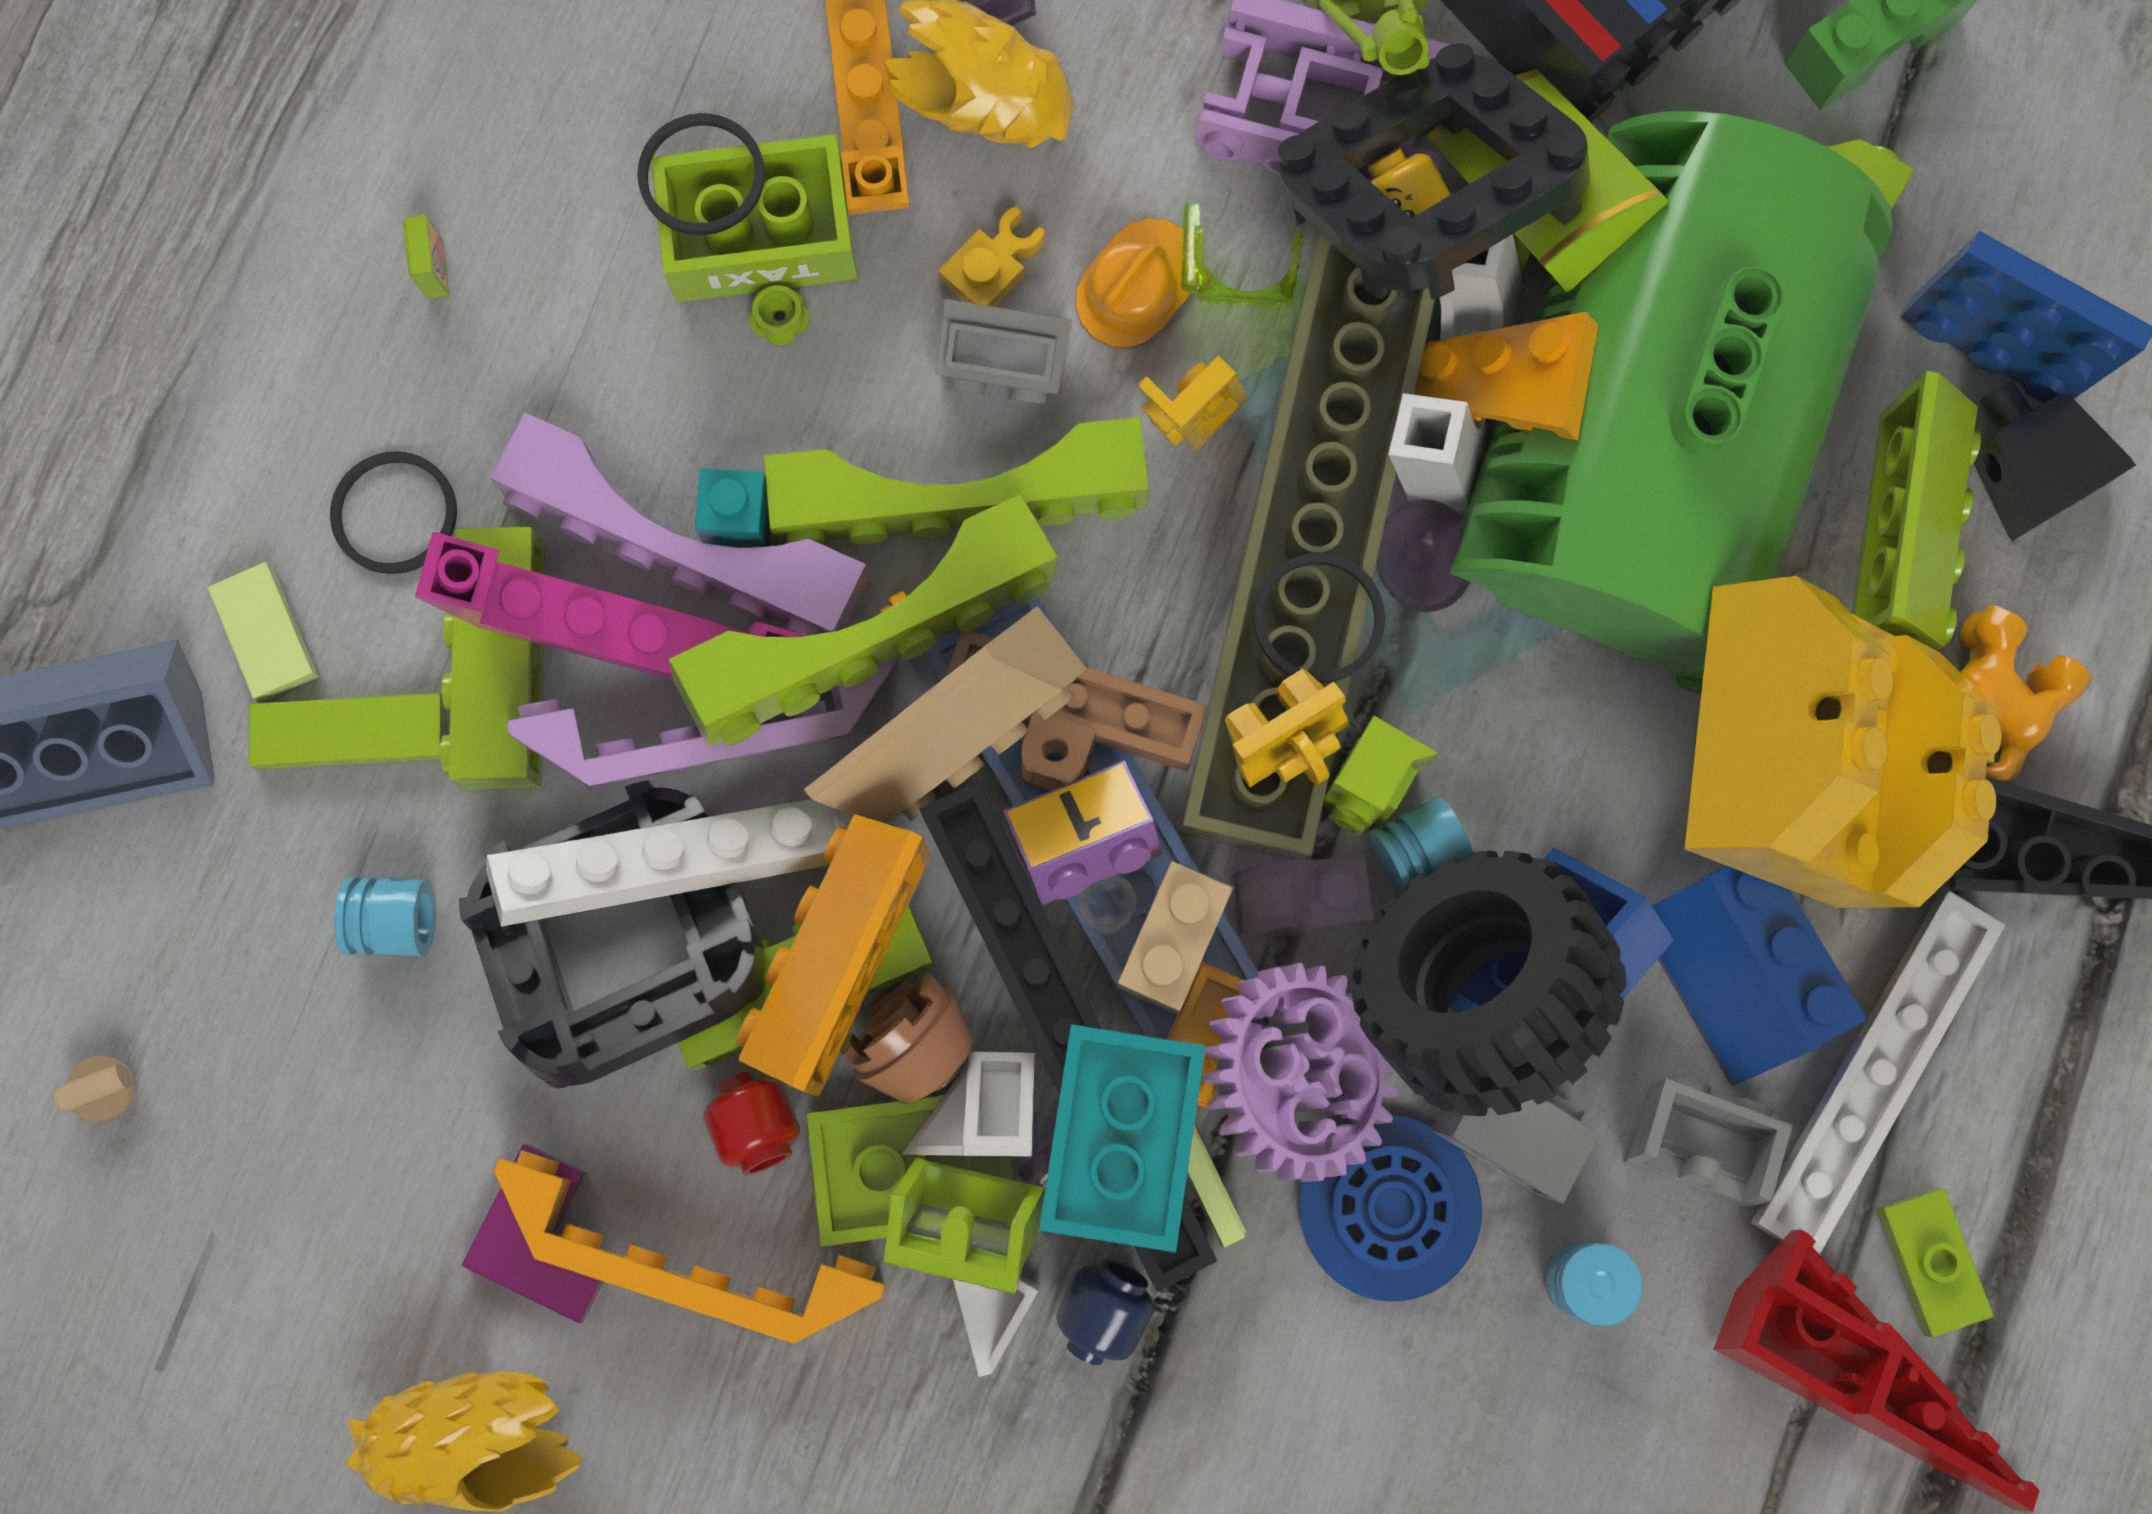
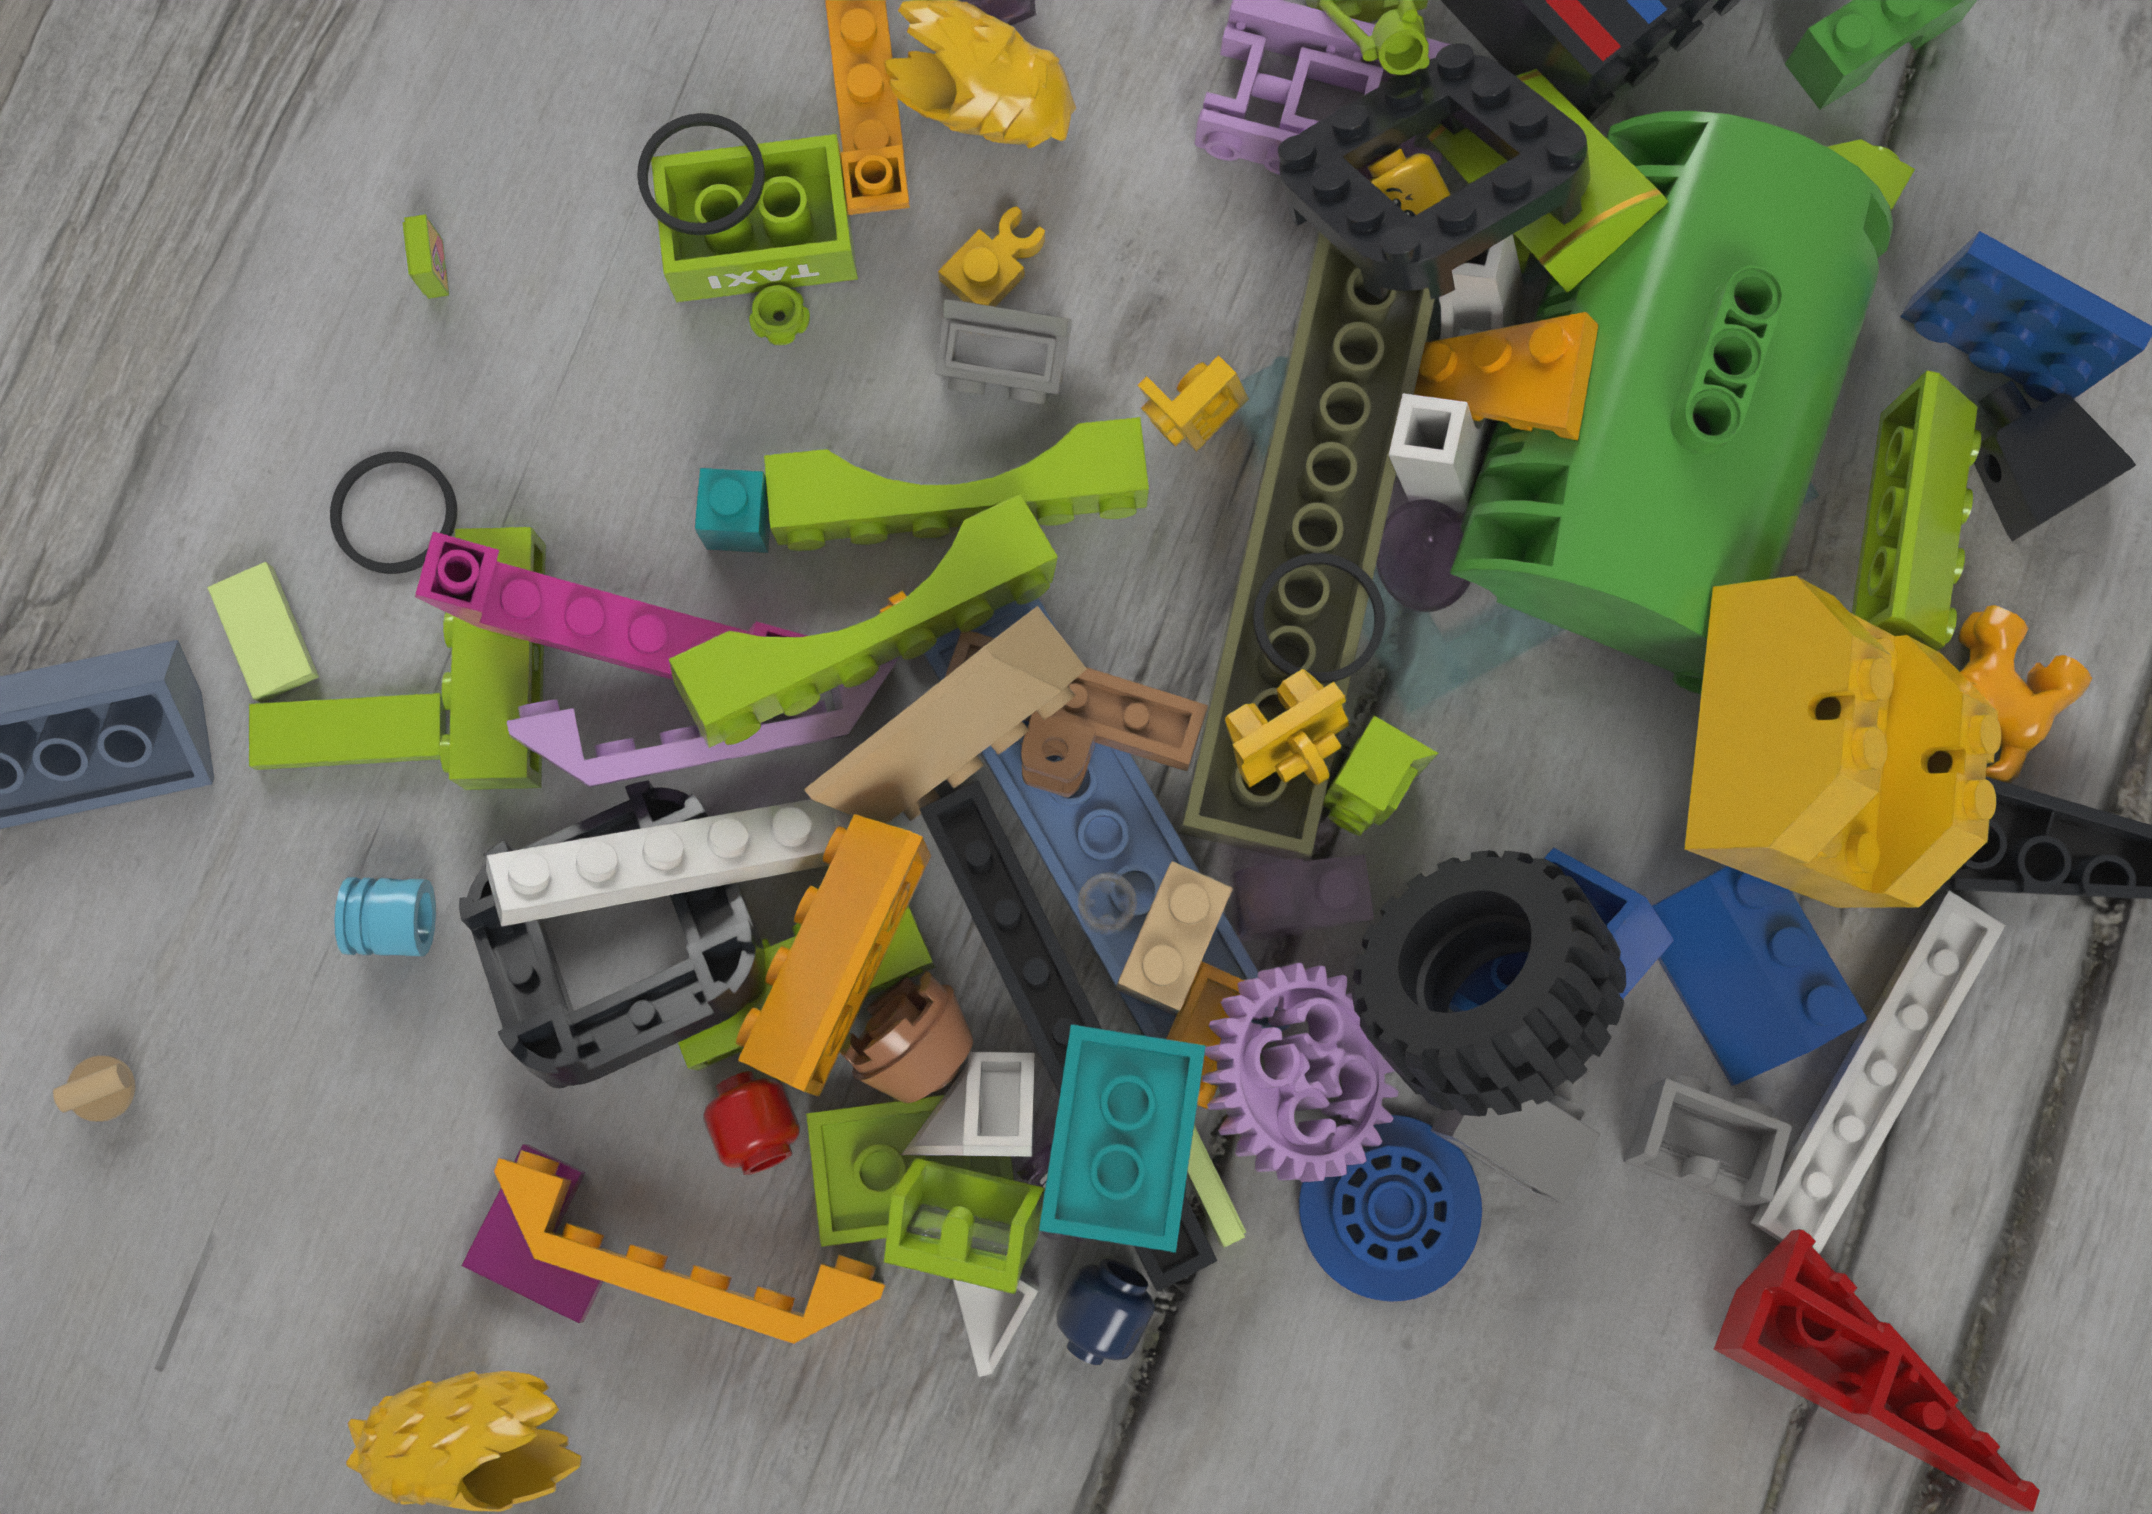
(794, 582): lavender arch -> none
(1083, 833): brick -> none
(1133, 284): light orange piece -> none
(1199, 280): clear neon green helmet -> none
(1419, 843): medium azure piece -> none
(1593, 1283): medium azure piece -> none
(1934, 1262): lime plate -> none

